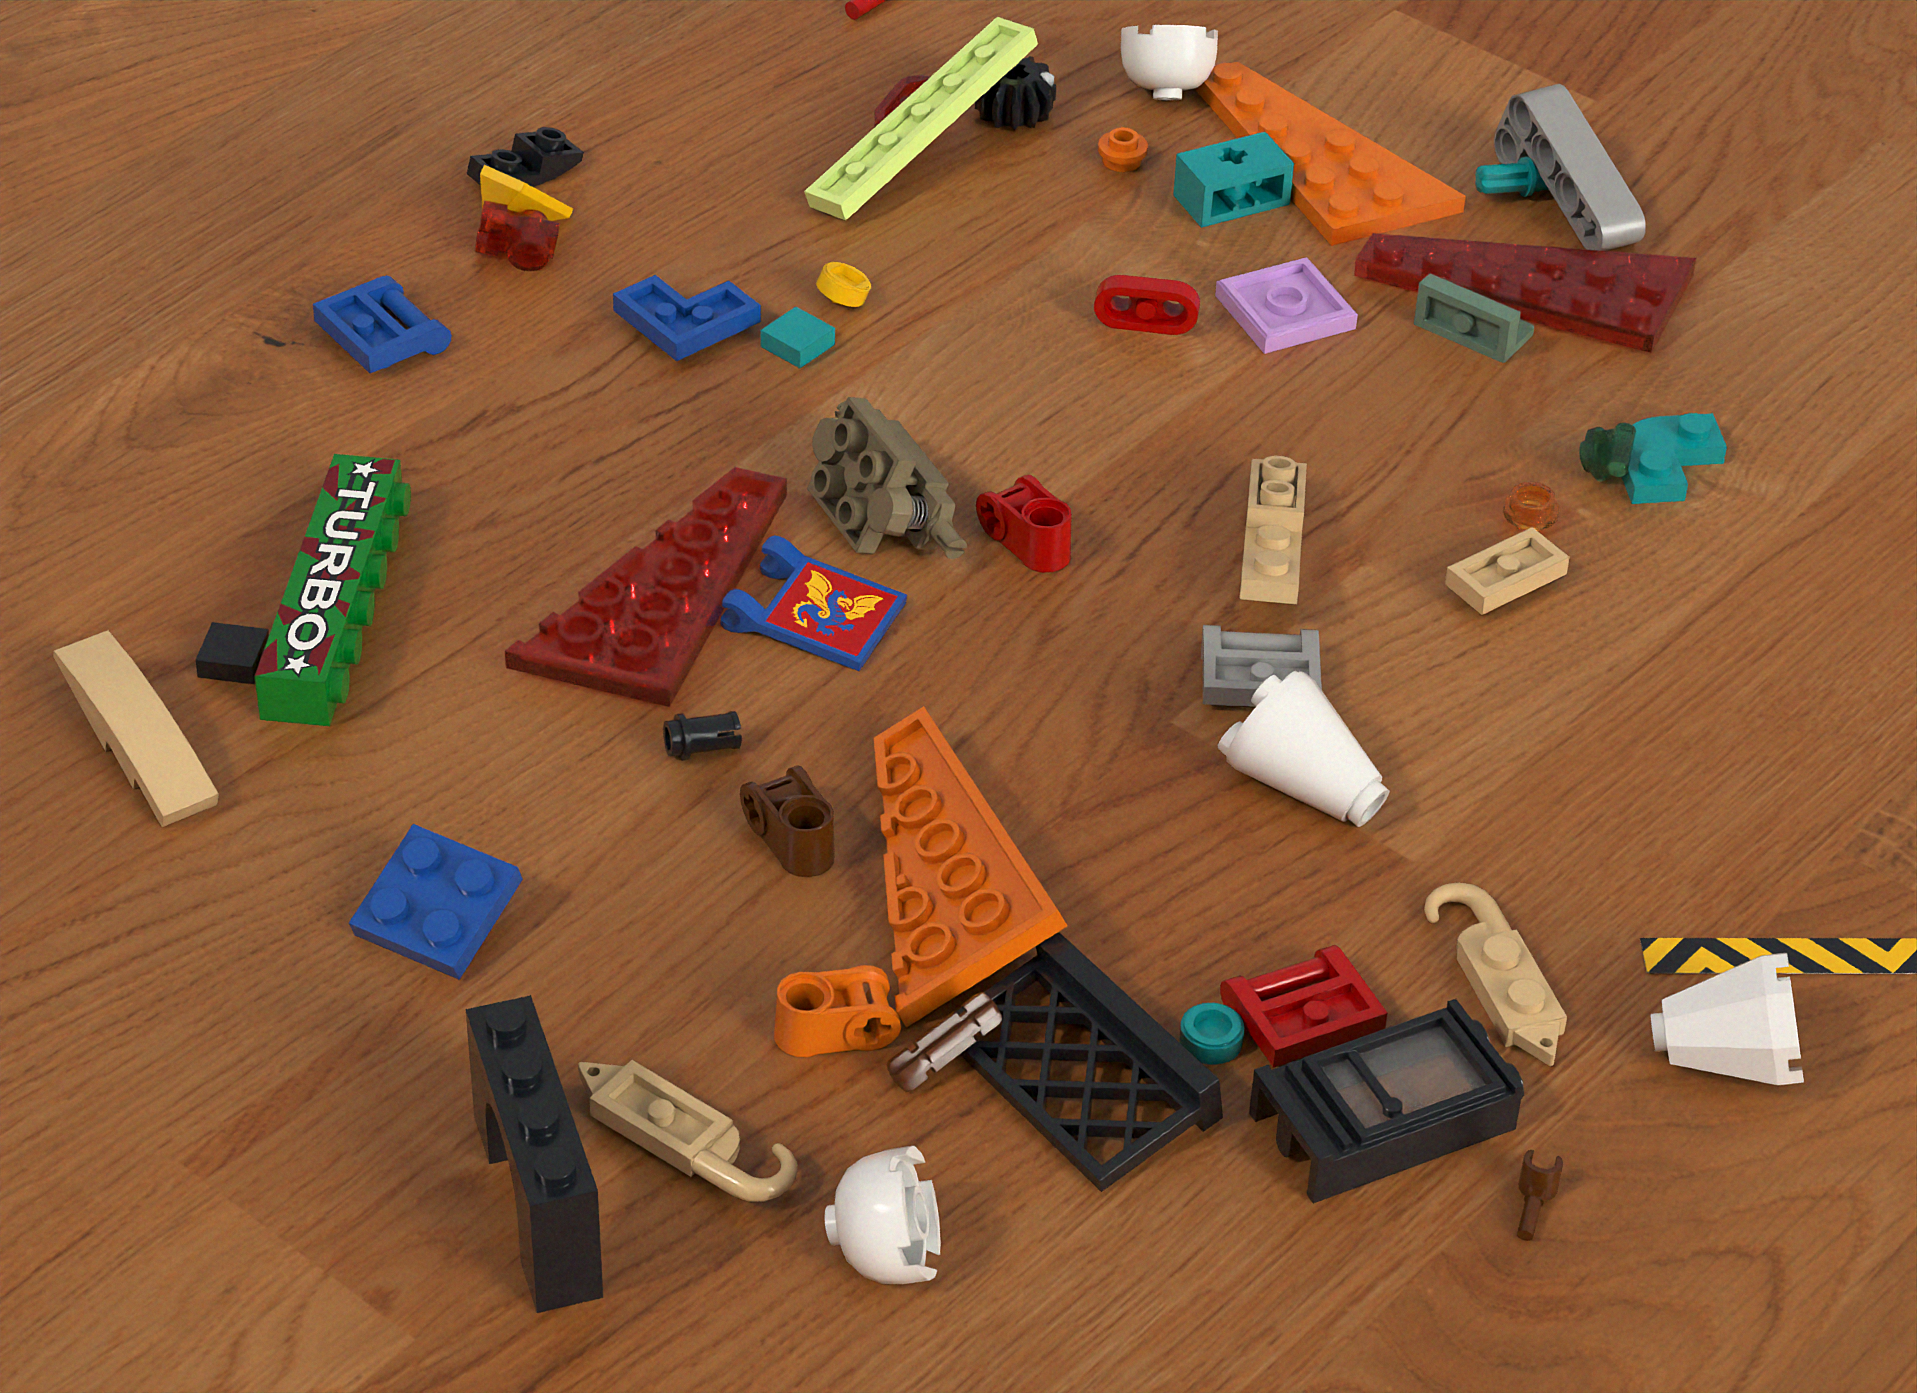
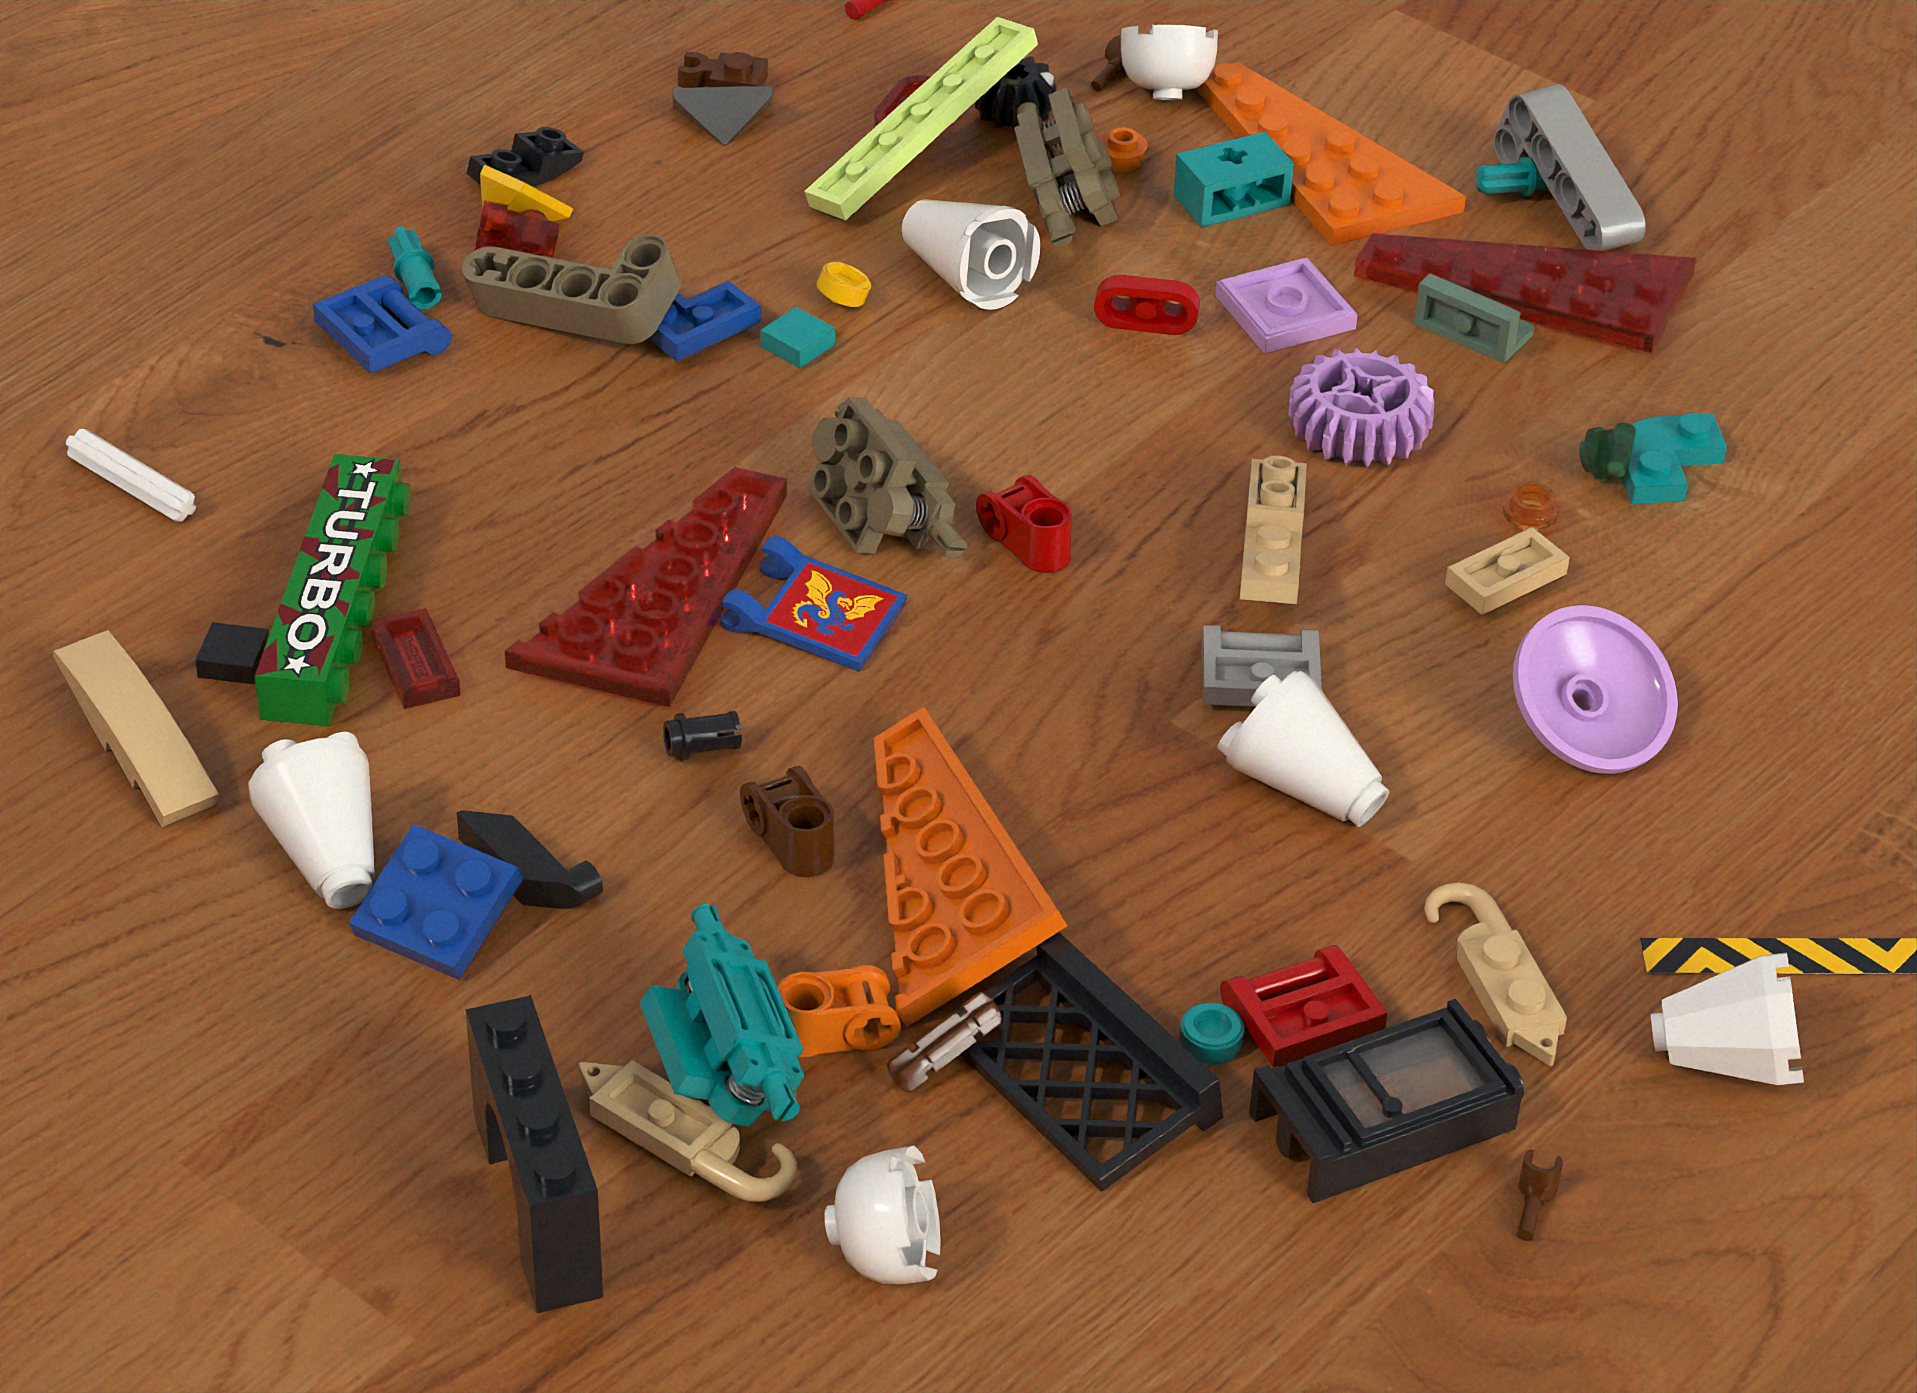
(131, 475): none -> white axle
(320, 812): none -> white cone
(414, 268): none -> teal axle
(415, 658): none -> clear red tile
(544, 878): none -> black piece
(576, 297): none -> dark tan beam
(722, 110): none -> dark grey slope
(726, 1028): none -> teal piece
(727, 71): none -> reddish brown plate
(974, 247): none -> white cone
(1082, 156): none -> dark tan piece
(1114, 66): none -> reddish brown hand
(1361, 407): none -> lavender gear
(1611, 672): none -> lavender dish

